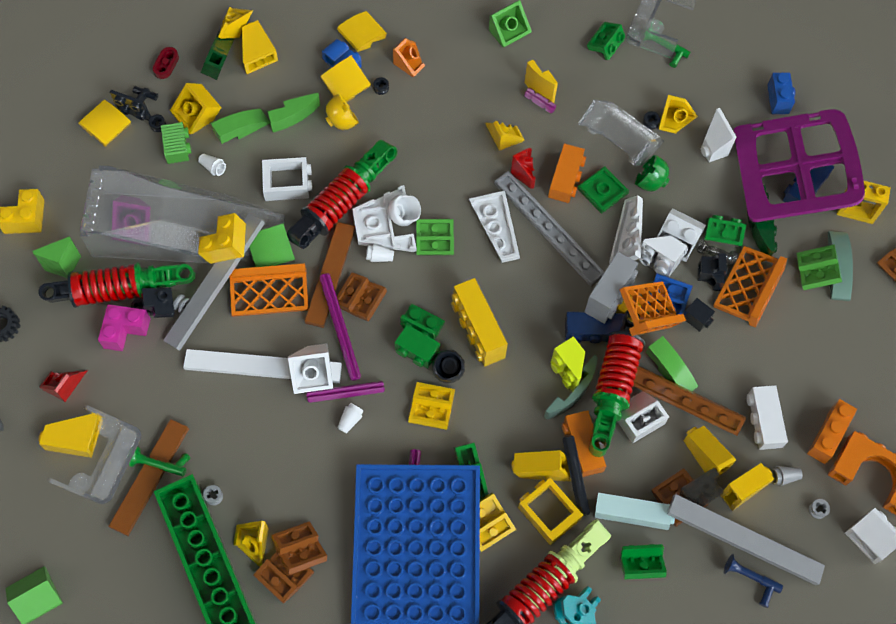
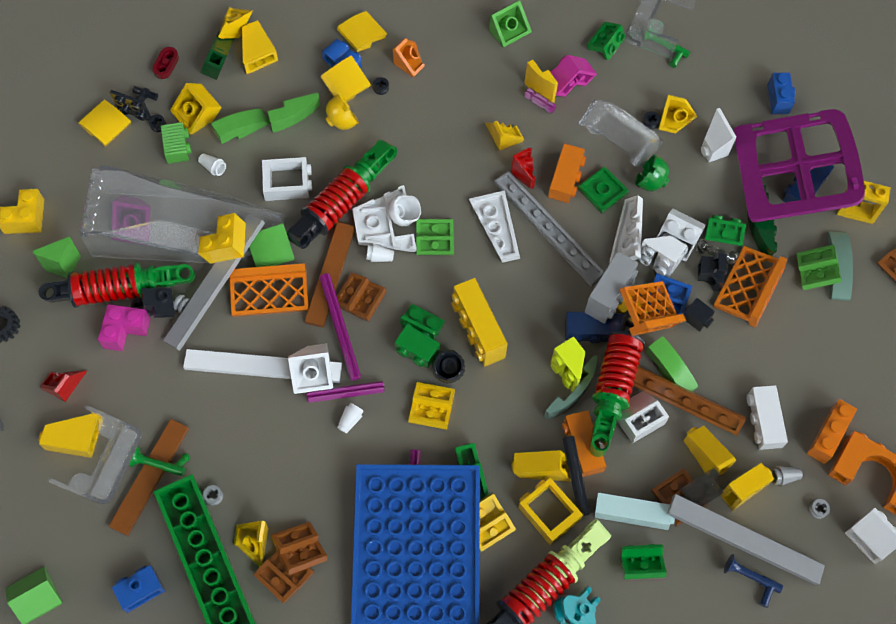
(138, 588): none -> blue brick
(572, 72): none -> dark pink brick

